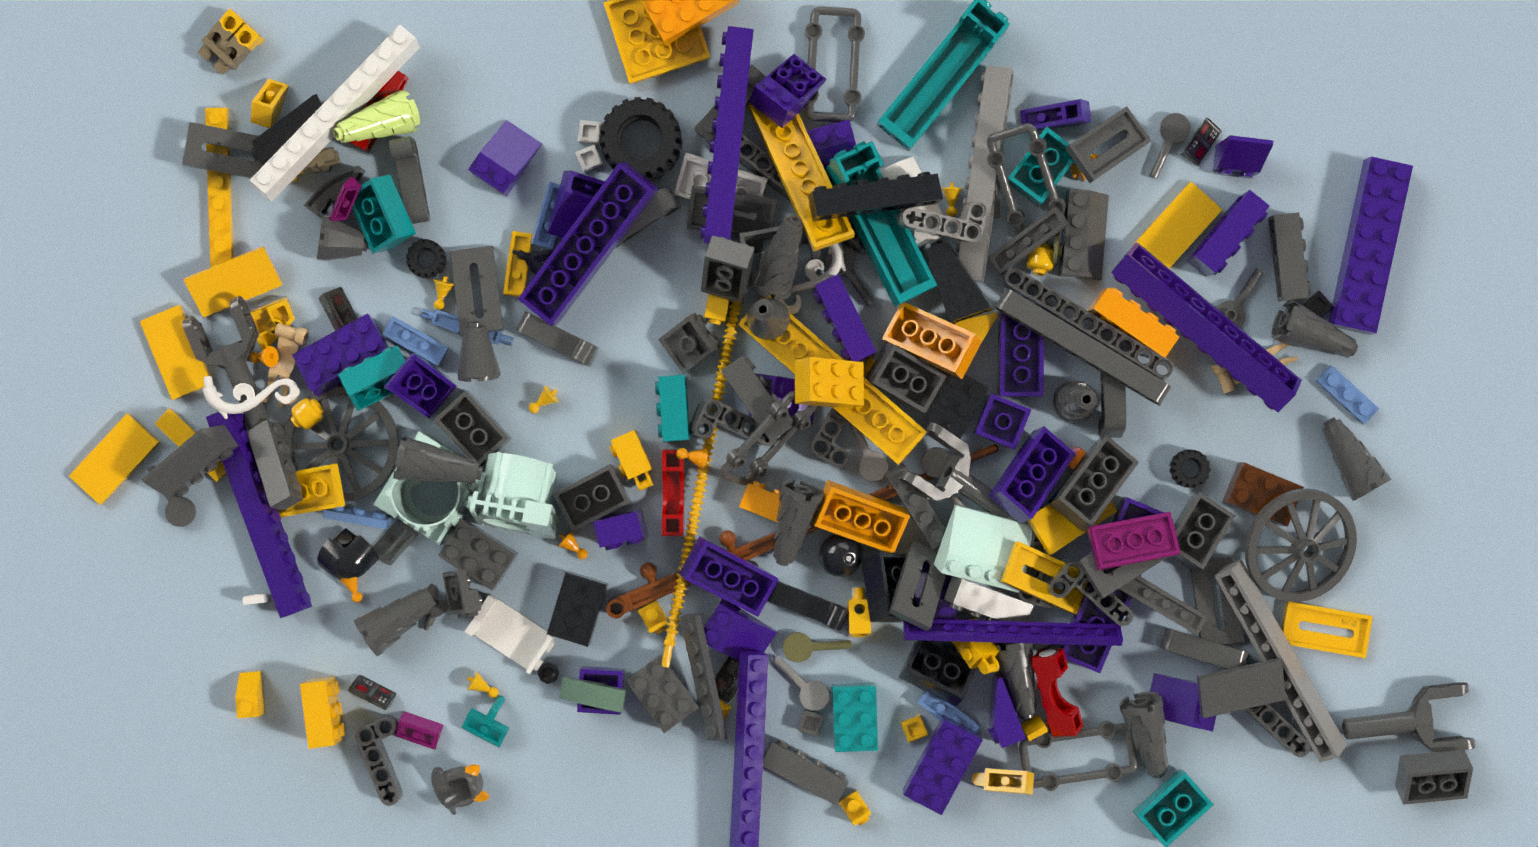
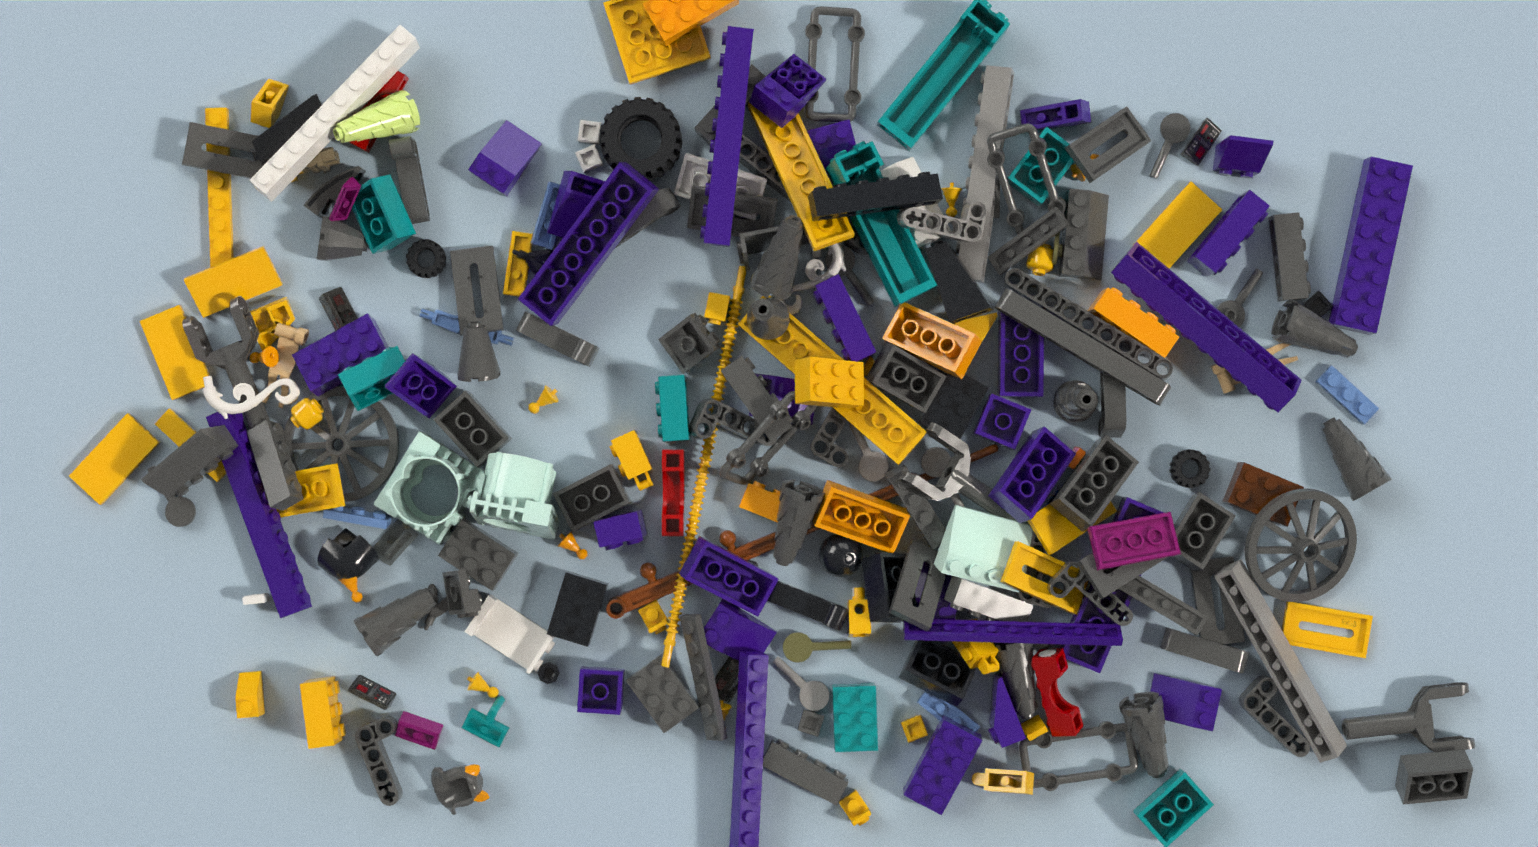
(231, 41): dark tan hips -> none
(415, 341): medium blue plate -> none
(429, 463): dark grey cone -> none
(442, 289): yellow piece -> none
(593, 694): sand green slope -> none
(698, 457): light orange piece -> none
(727, 269): dark grey brick -> none
(1241, 688): dark grey tile -> none

